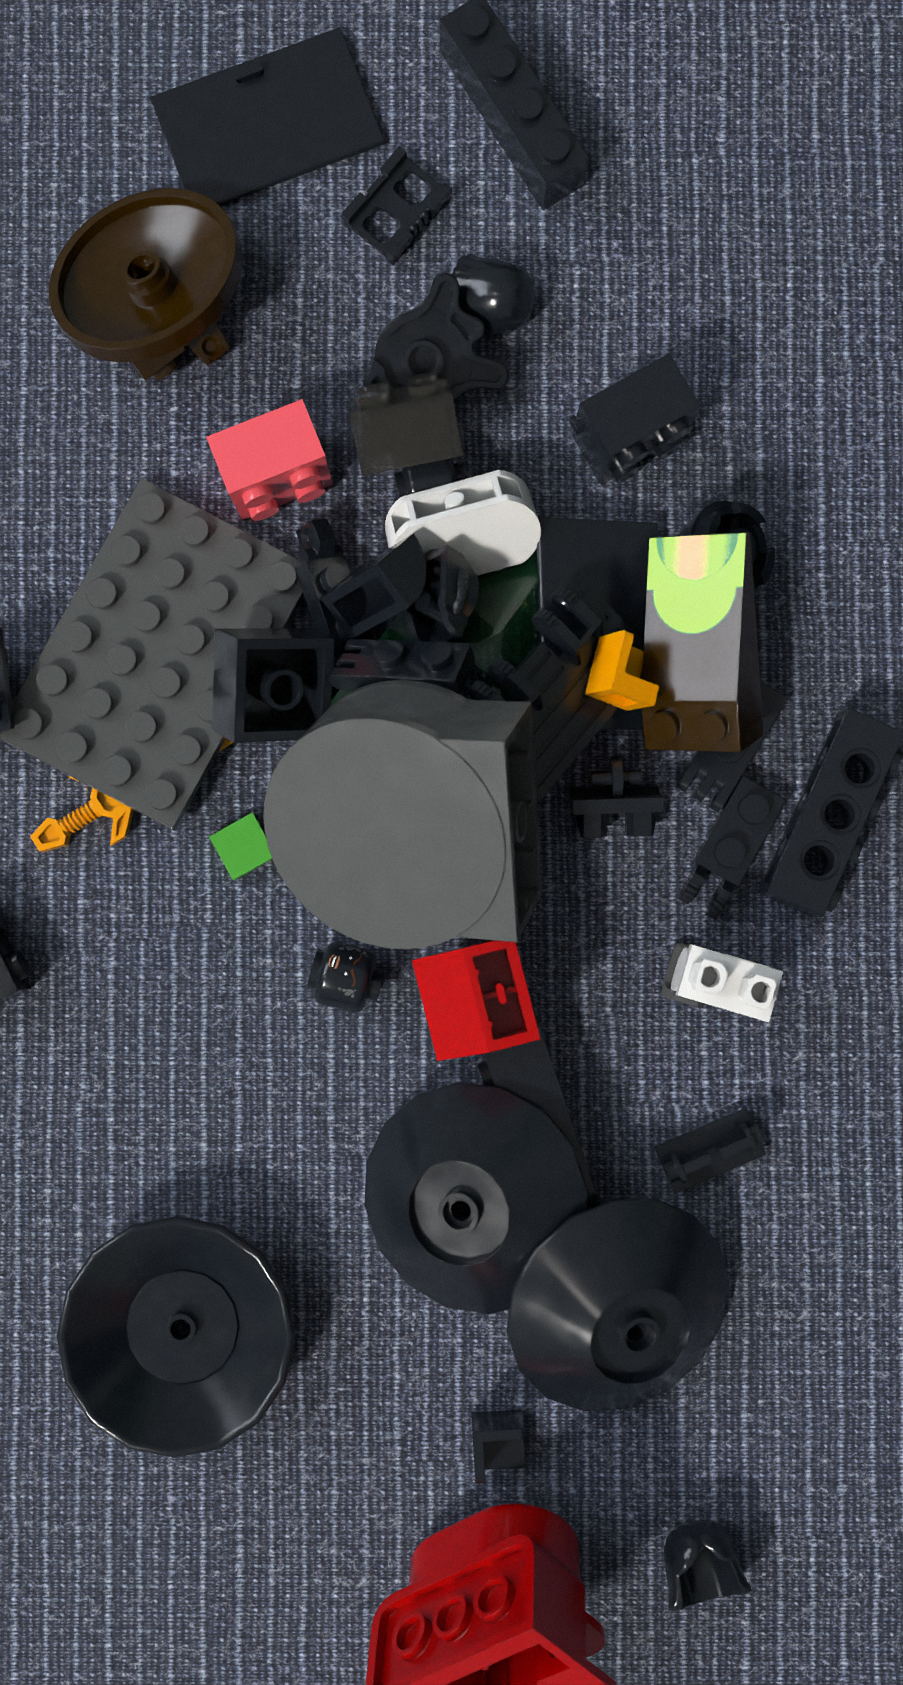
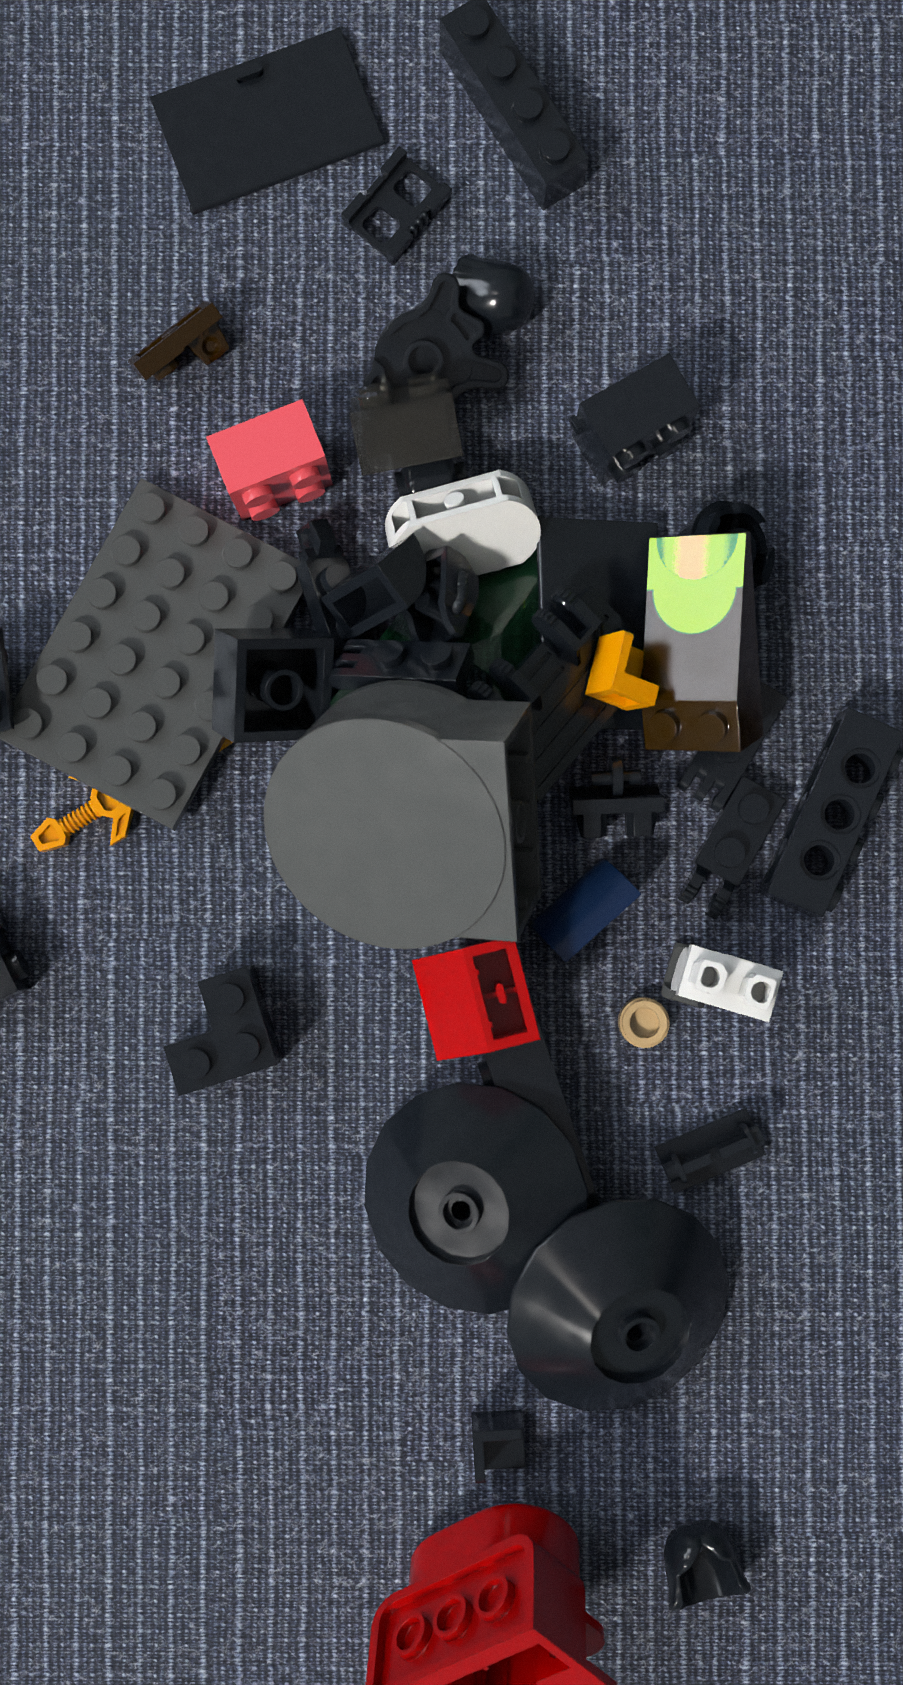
(146, 275): dark brown dish -> none
(167, 1387): black dish -> none
(239, 1039): none -> black brick
(242, 846): bright green tile -> none
(345, 977): black head -> none
(584, 909): none -> dark blue brick
(643, 1022): none -> tan tile

